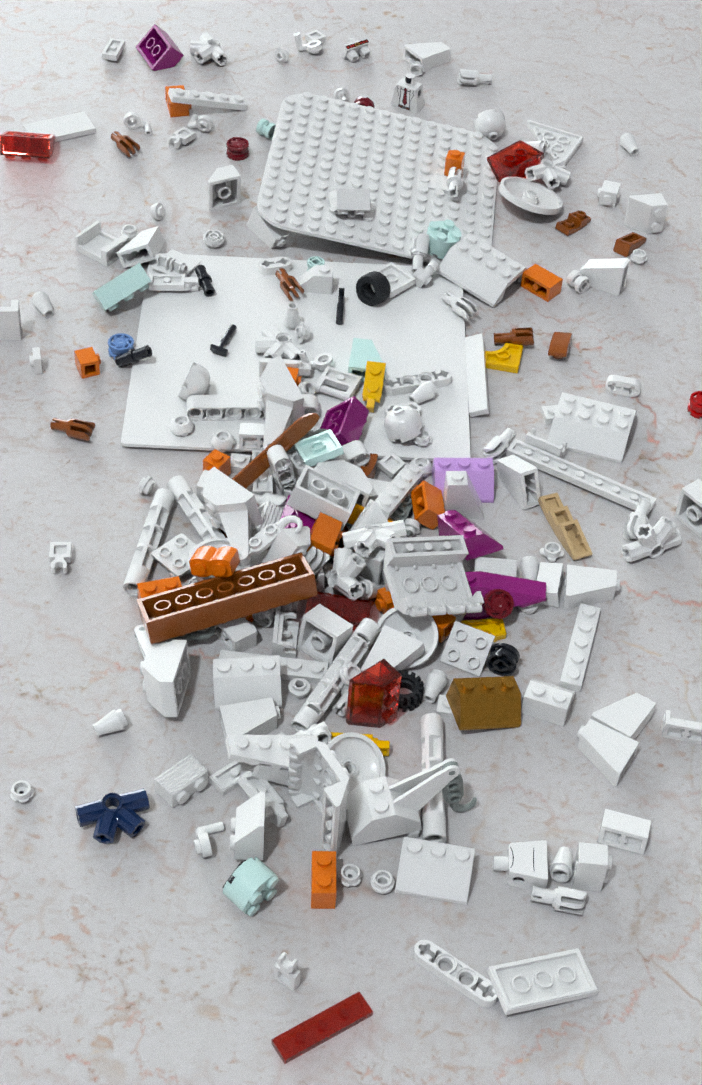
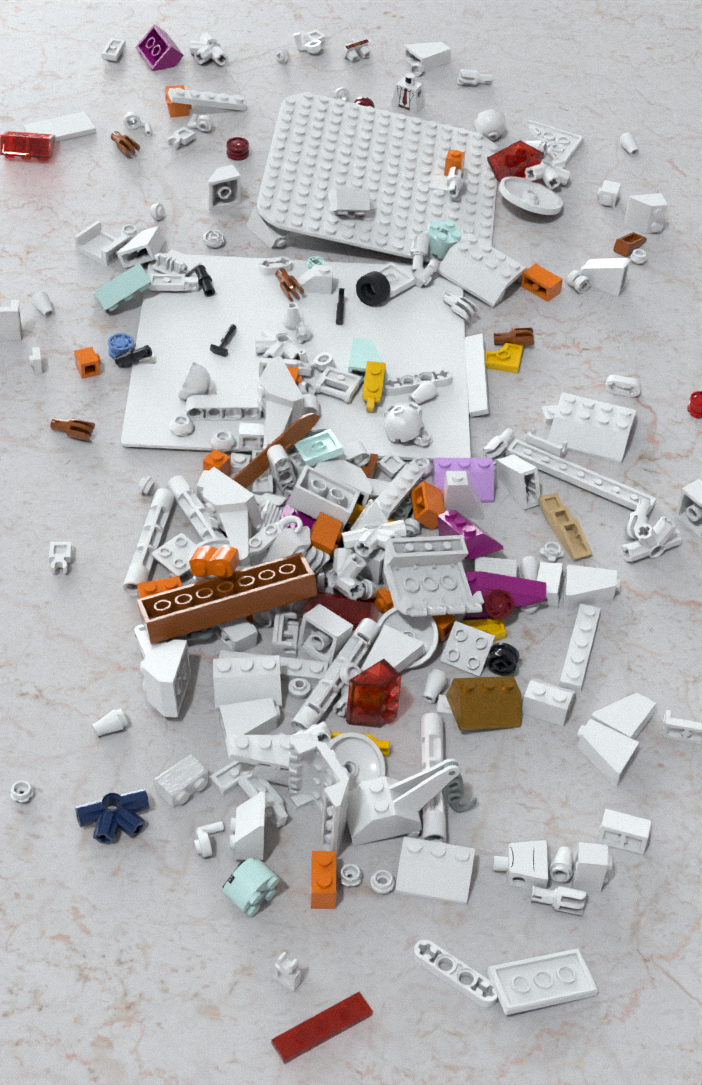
(266, 128): light aqua wheel -> none
(346, 420): magenta slope -> none
(416, 687): black tyre -> none
(560, 345): dark orange slope -> none
(573, 223): dark orange slope -> none

